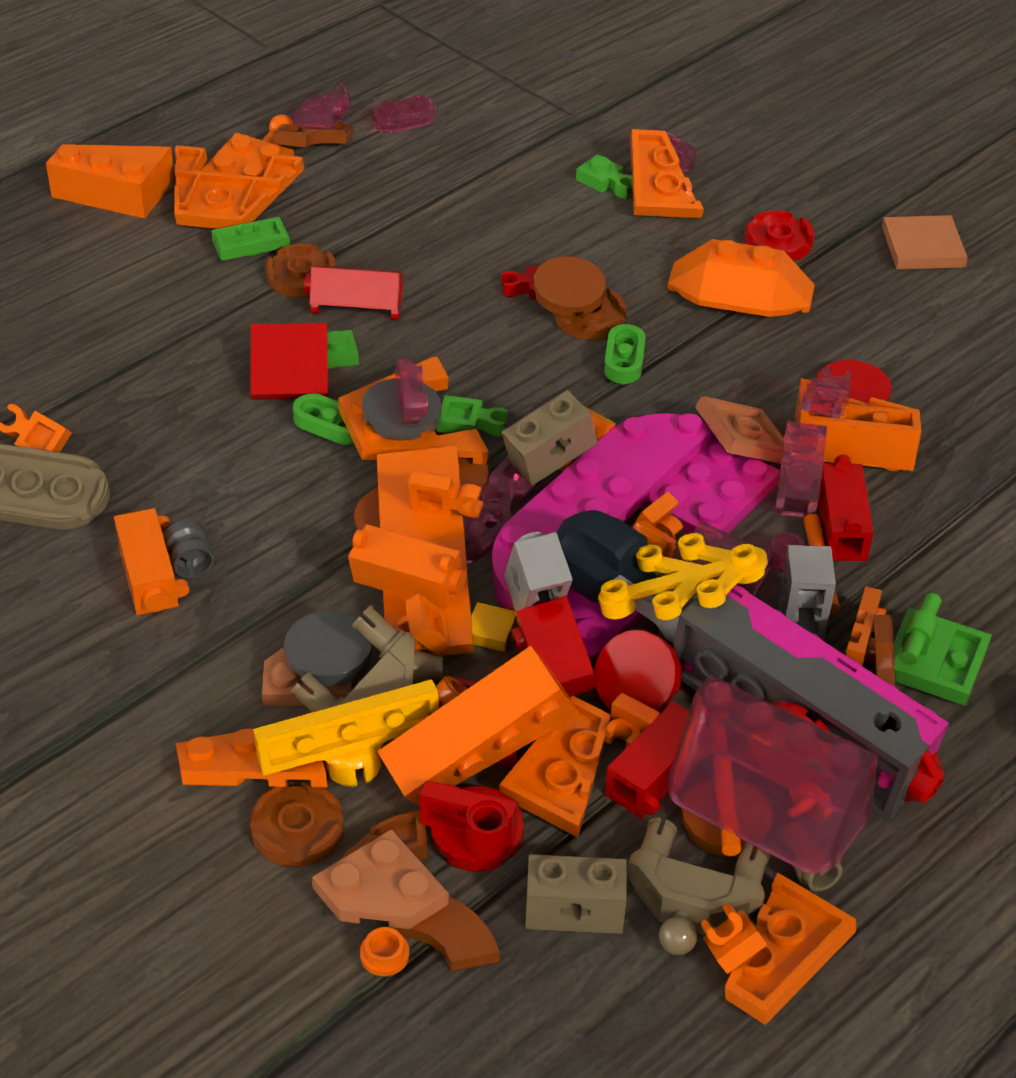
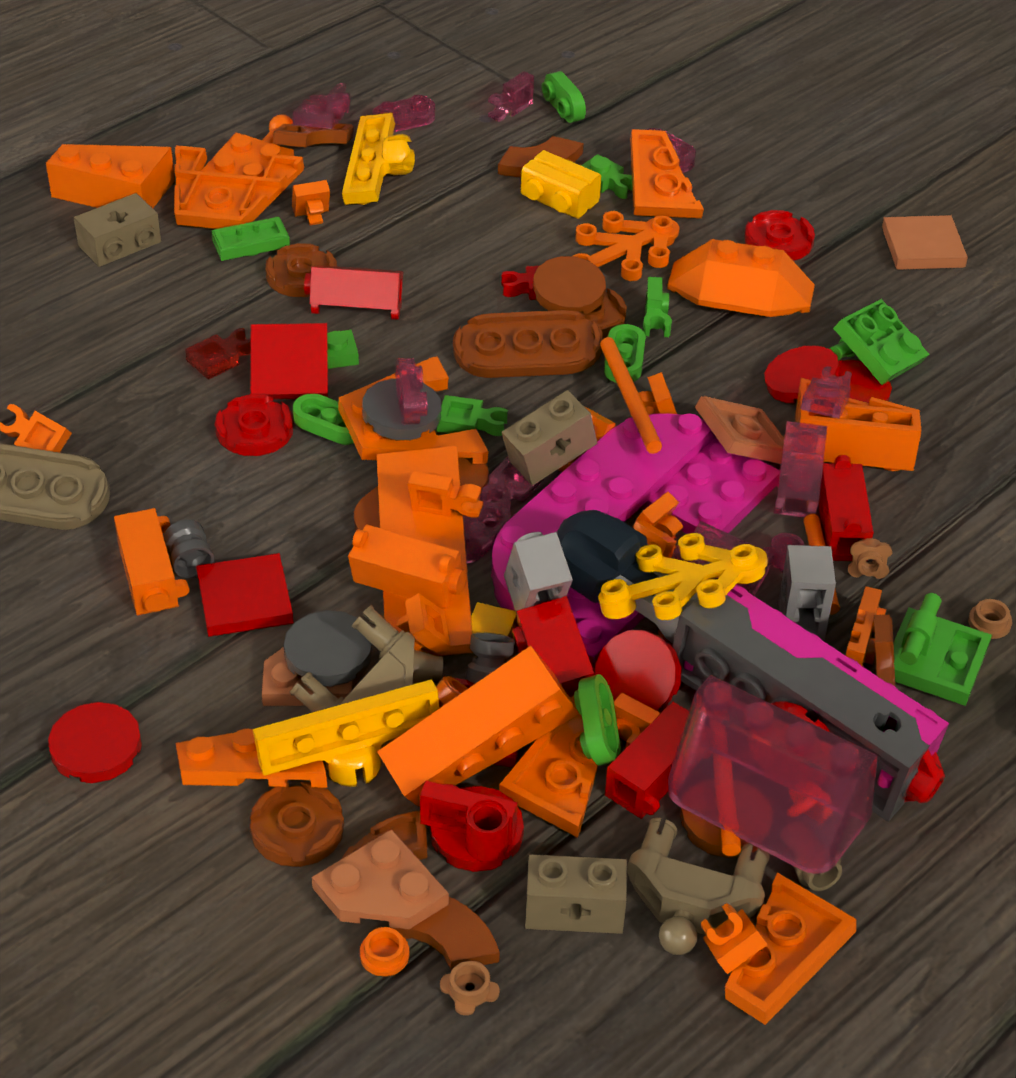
(94, 742): none -> red tile
(117, 229): none -> dark tan brick
(218, 354): none -> clear red plate
(244, 594): none -> red tile
(254, 425): none -> red tile
(311, 200): none -> orange tile
(374, 156): none -> yellow plate
(469, 974): none -> medium nougat plate
(490, 654): none -> dark grey wheel
(515, 97): none -> clear pink plate
(517, 157): none -> dark orange tile
(527, 344): none -> dark orange tile
(560, 184): none -> yellow brick
(564, 96): none -> bright green plate
(596, 706): none -> bright green plate
(631, 396): none -> orange axle
(656, 308): none -> bright green plate
(658, 231): none -> orange plant
(660, 399): none -> orange tile
(788, 368): none -> red tile
(869, 549): none -> medium nougat plate
(879, 341): none -> bright green plate
(991, 617): none -> medium nougat plate

